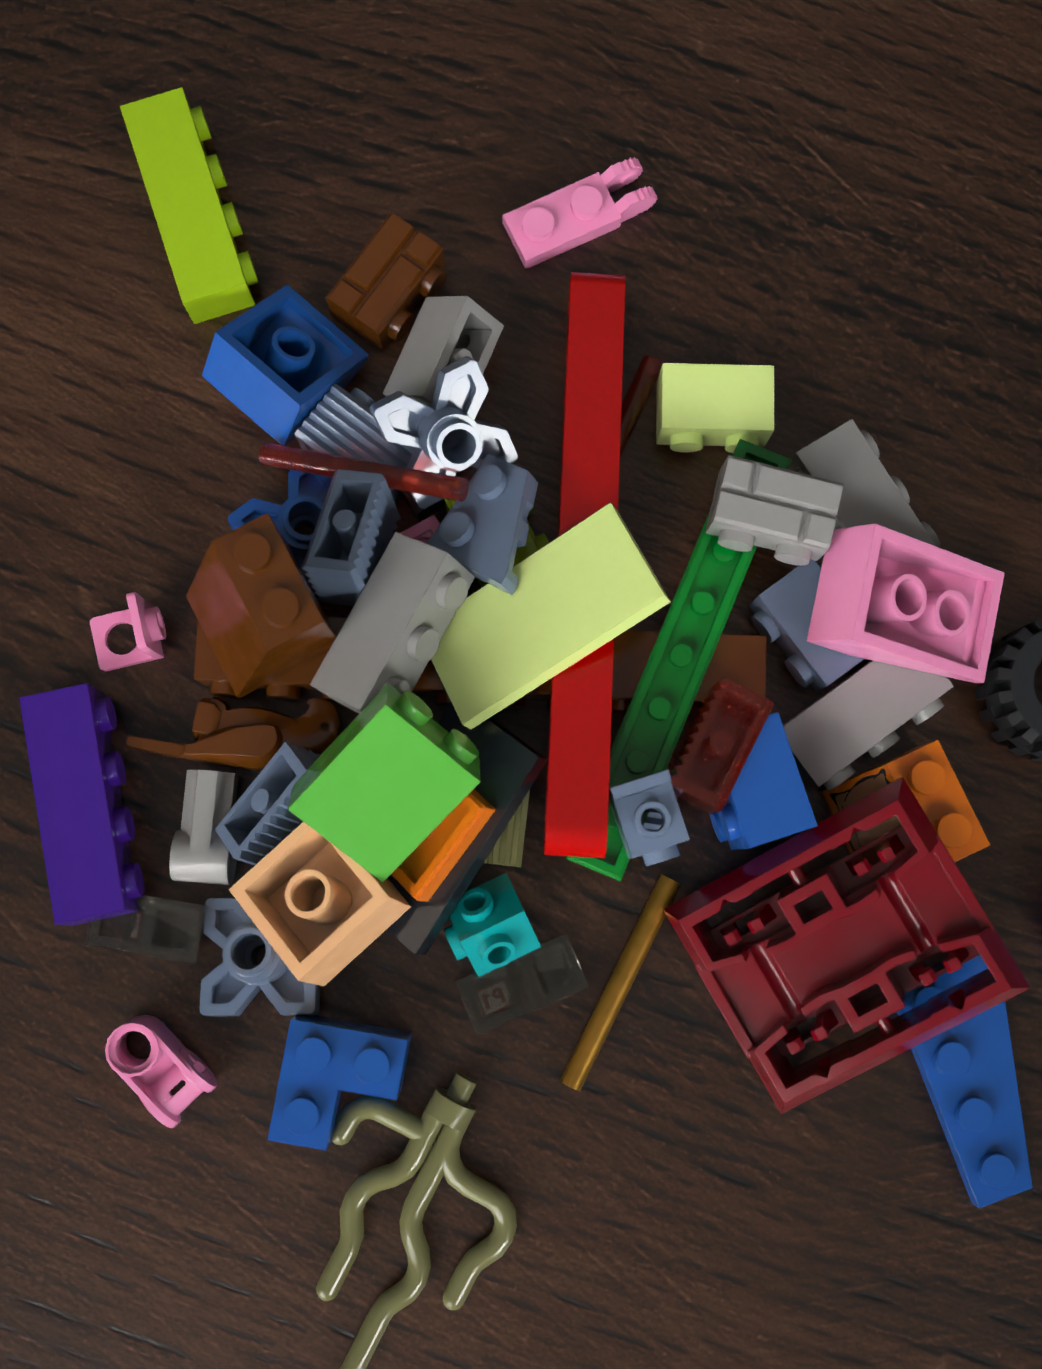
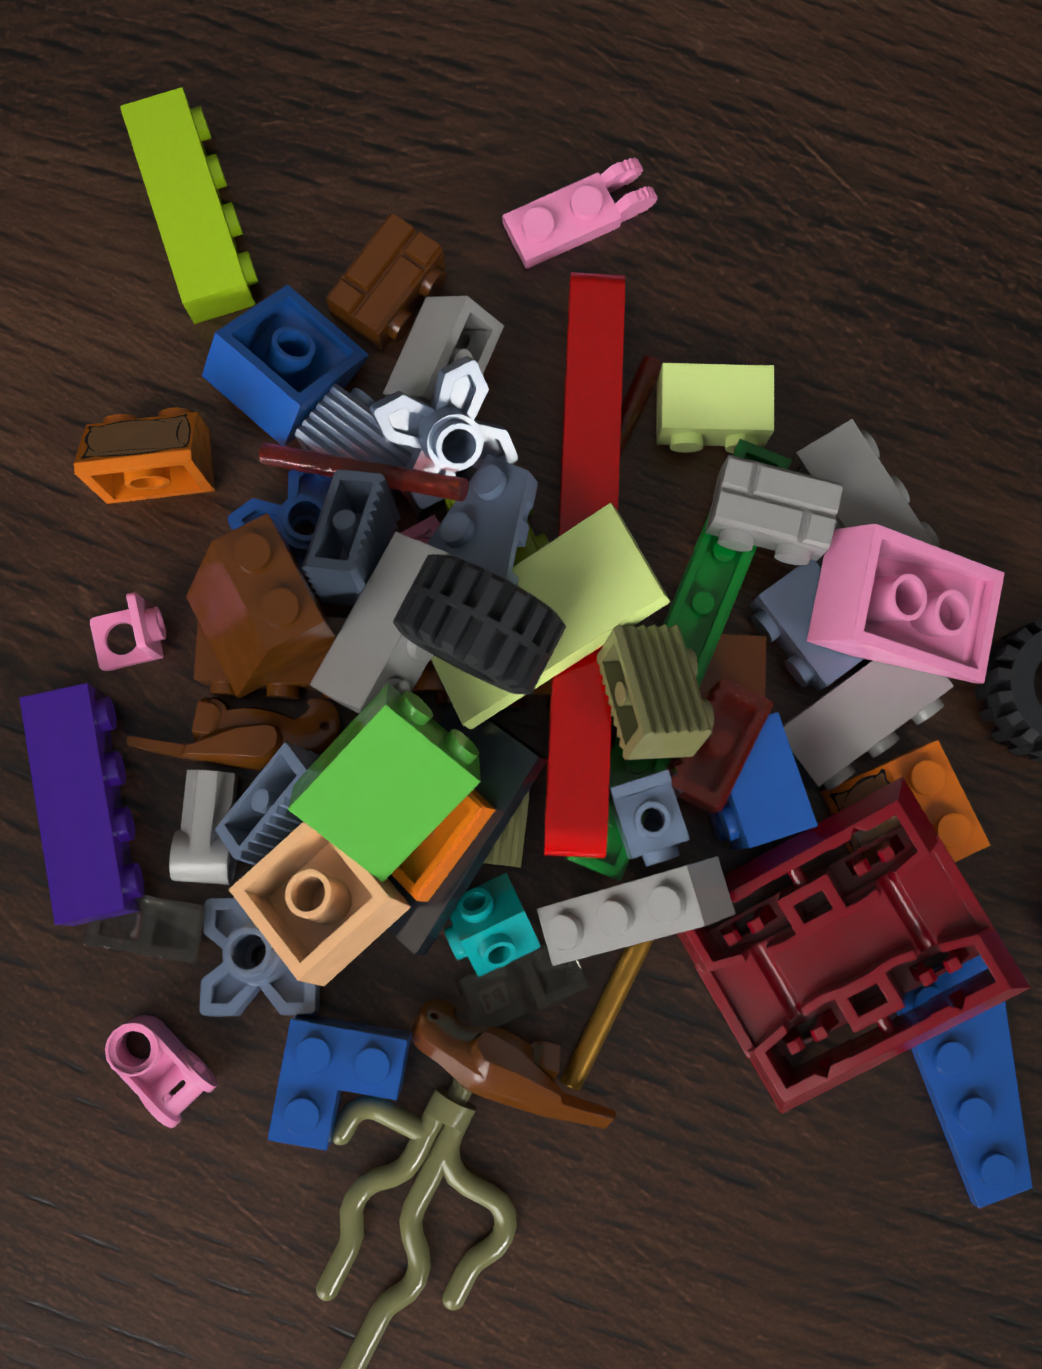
(146, 456): none -> orange slope
(479, 623): none -> black tyre
(501, 1066): none -> reddish brown animal
(636, 911): none -> light grey brick
(654, 692): none -> olive brick

